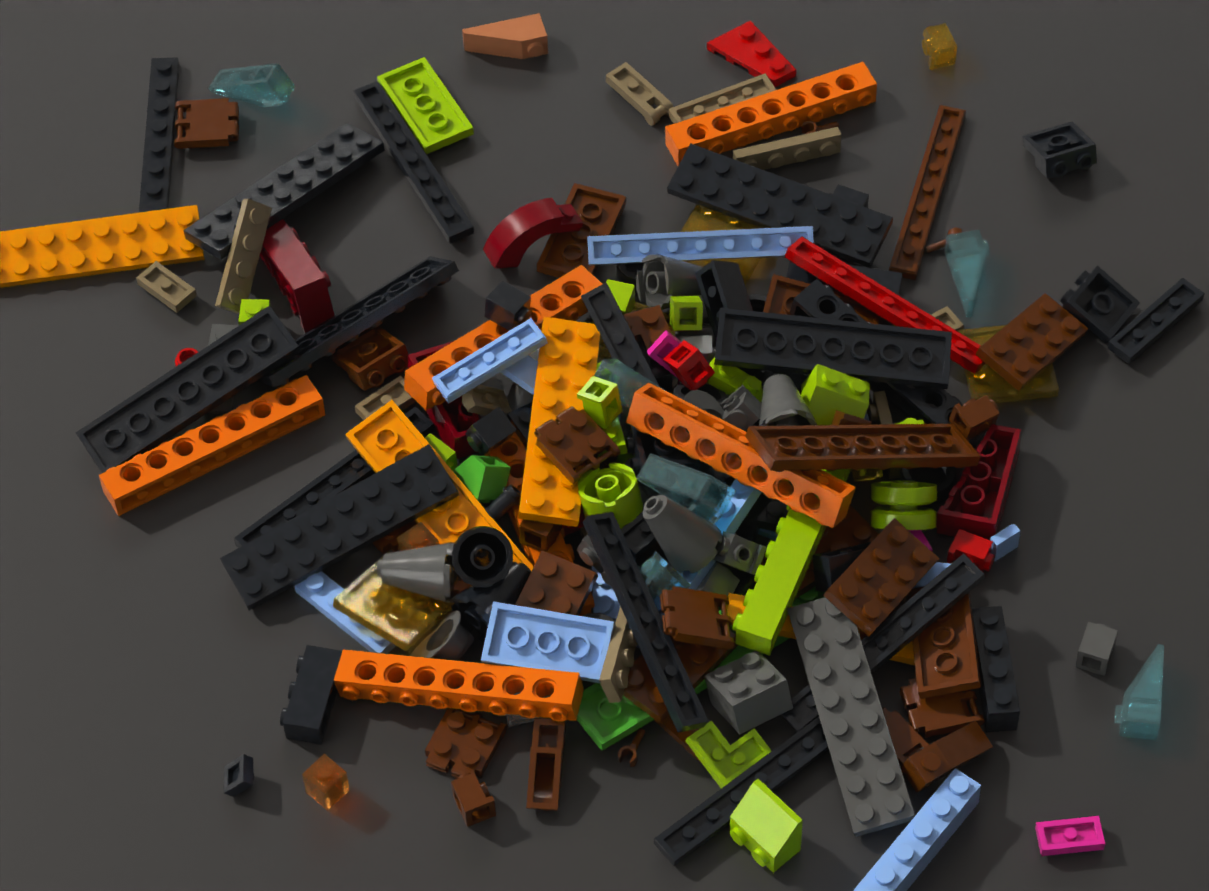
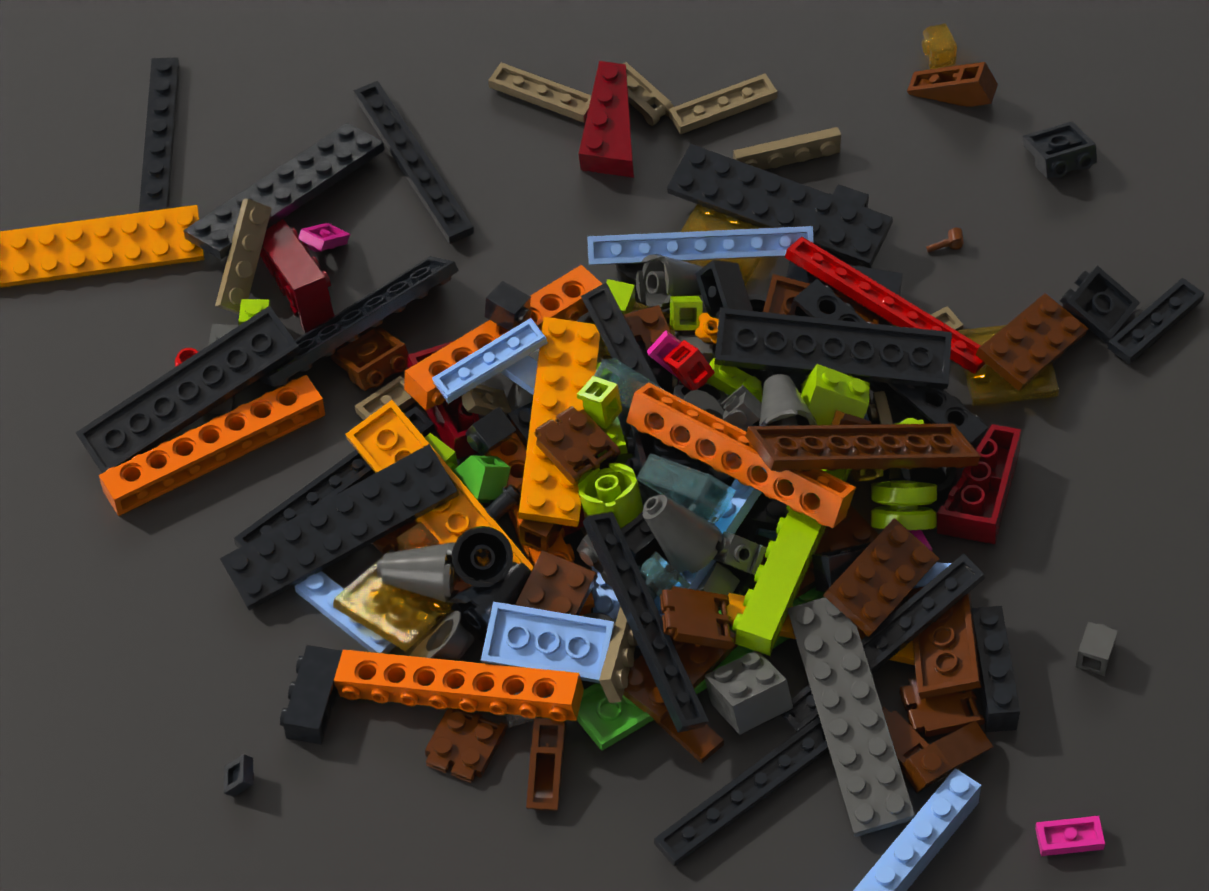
(166, 286): dark tan plate -> none
(207, 123): reddish brown plate -> none
(257, 85): clear light blue slope -> none
(323, 237): none -> dark pink plate
(325, 782): clear orange brick -> none
(425, 105): lime plate -> none
(472, 799): reddish brown brick -> none
(511, 38): nougat slope -> none
(525, 226): dark red arch -> none
(540, 91): none -> dark tan plate
(599, 214): reddish brown plate -> none
(607, 129): none -> dark red wedge
(632, 748): reddish brown hand -> none
(704, 332): none -> light orange plate
(726, 760): lime plate -> none
(752, 50): red wing -> none
(766, 827): lime slope -> none
(774, 112): orange brick -> none
(810, 126): reddish brown hand -> none
(927, 192): reddish brown tile -> none
(958, 85): none -> reddish brown slope
(966, 259): clear light blue slope -> none
(974, 416): reddish brown brick -> none
(974, 547): red brick -> none
(1005, 541): light blue tile -> none
(1141, 703): clear light blue slope -> none

